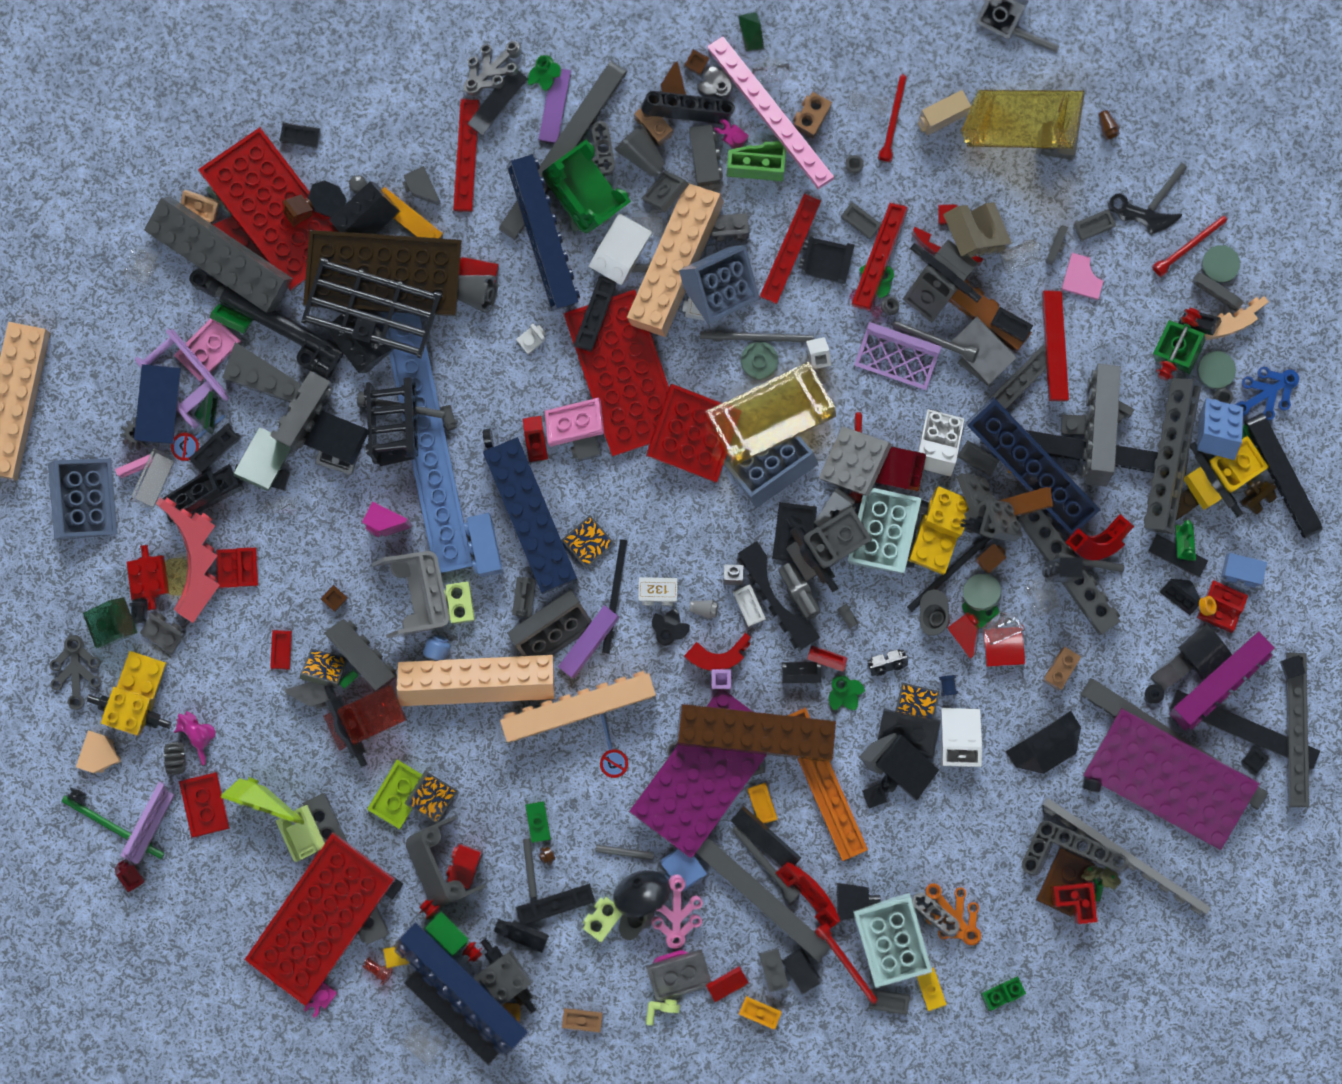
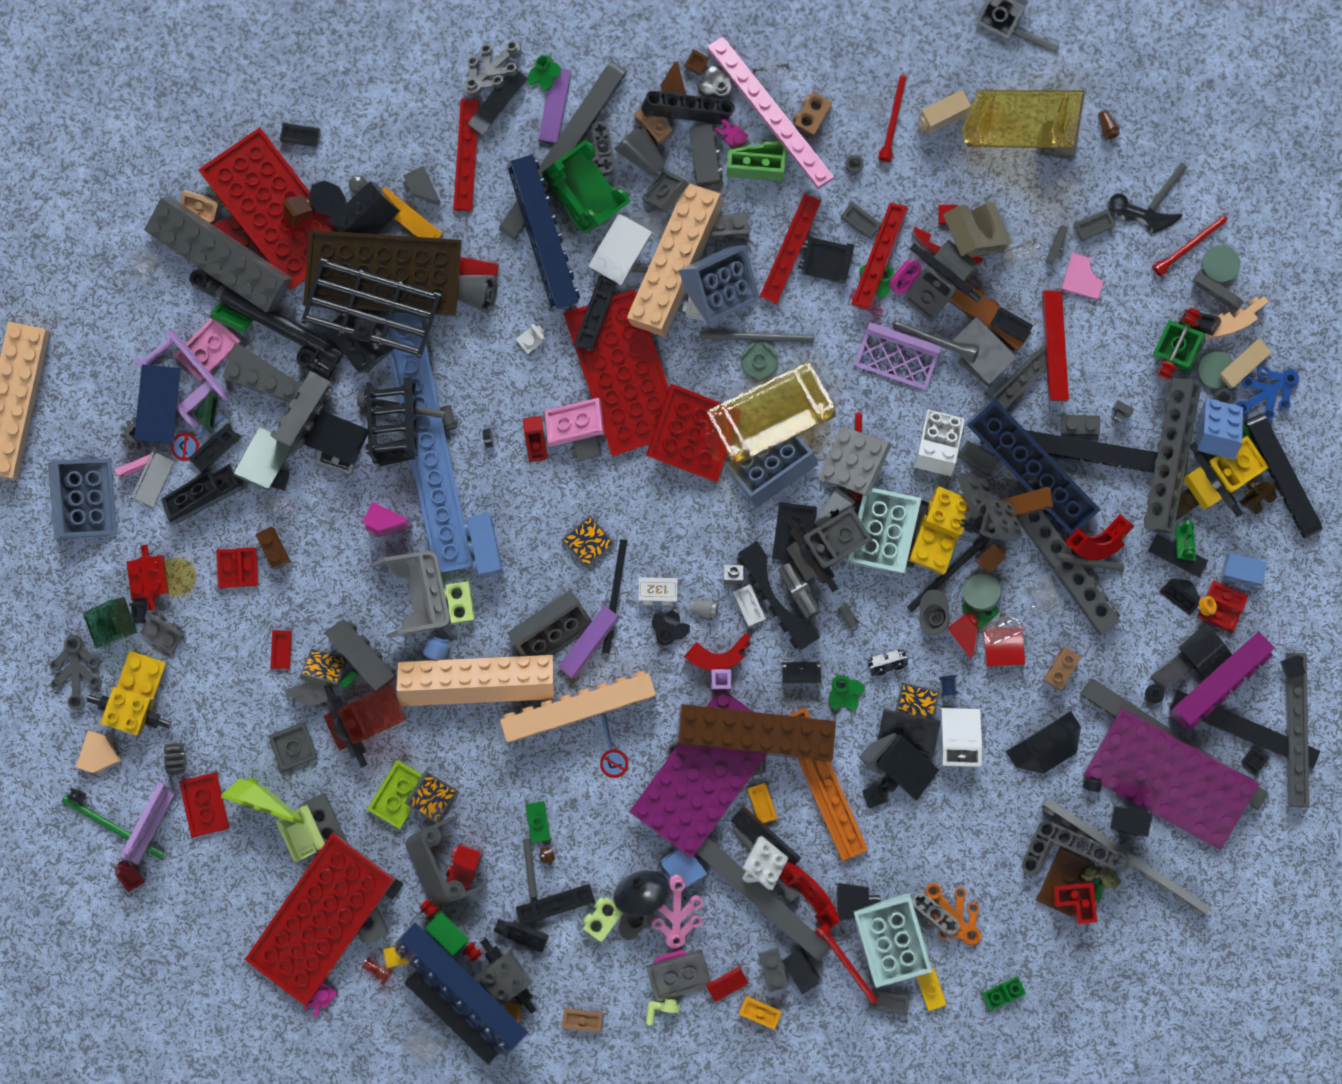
(198, 585): coral arch -> none
(198, 734): dark pink animal -> none
(273, 548): none -> reddish brown brick
(293, 746): none -> dark grey tile
(334, 598): reddish brown plate -> none
(523, 597): dark grey hinge -> none
(530, 515): dark blue brick -> none
(624, 852): dark grey bar -> none
(751, 31): dark green slope -> none
(764, 864): none -> white bracket
(818, 353): white brick -> none
(827, 658): red tile -> none
(894, 304): dark grey plate -> none
(902, 469): dark red brick -> none
(905, 277): none -> dark pink plate
(1063, 570): black brick -> none
(1102, 425): brick -> none
(1131, 820): none -> black wedge
(1244, 363): none -> tan tile

